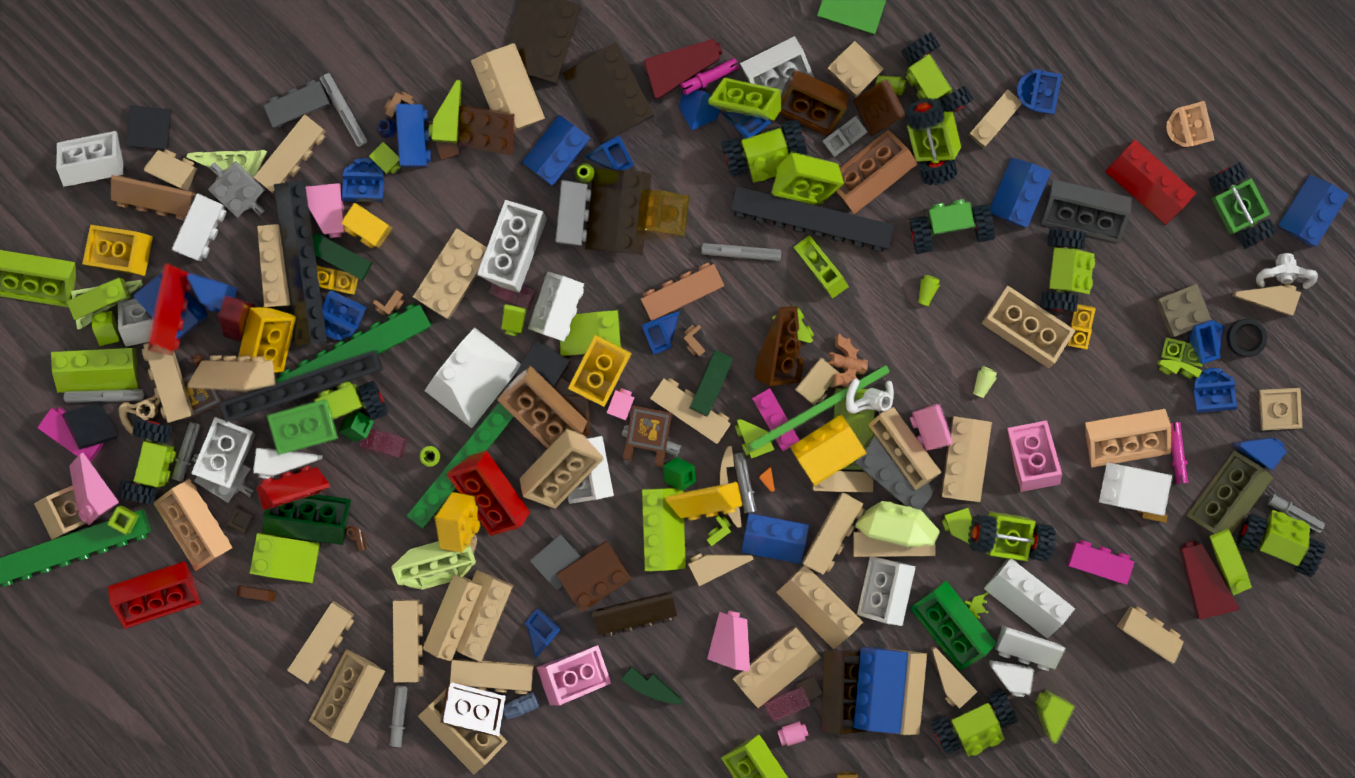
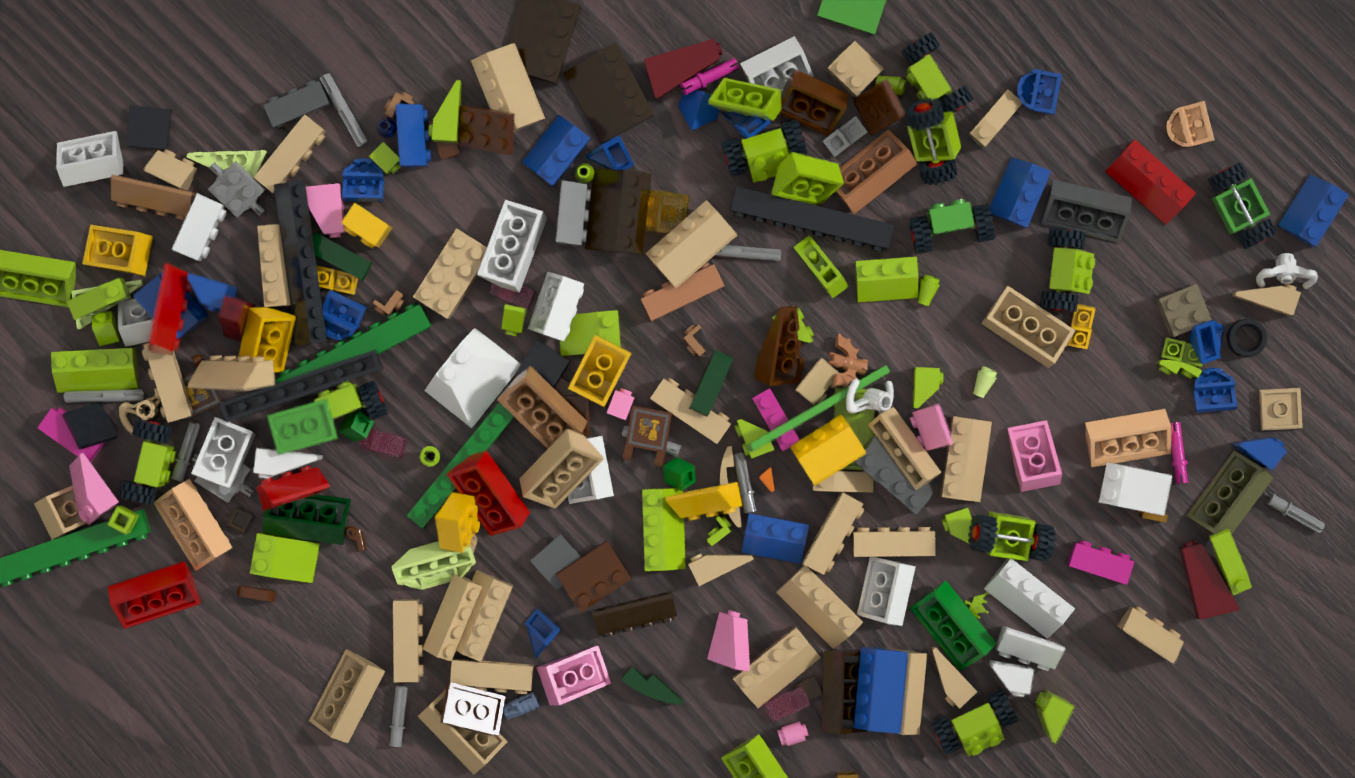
(320, 643): tan brick -> none
(661, 332): blue slope -> none
(691, 244): none -> tan slope
(886, 279): none -> lime slope
(897, 525): yellowish green wedge -> none
(925, 384): none -> lime slope
(1284, 539): brick -> none

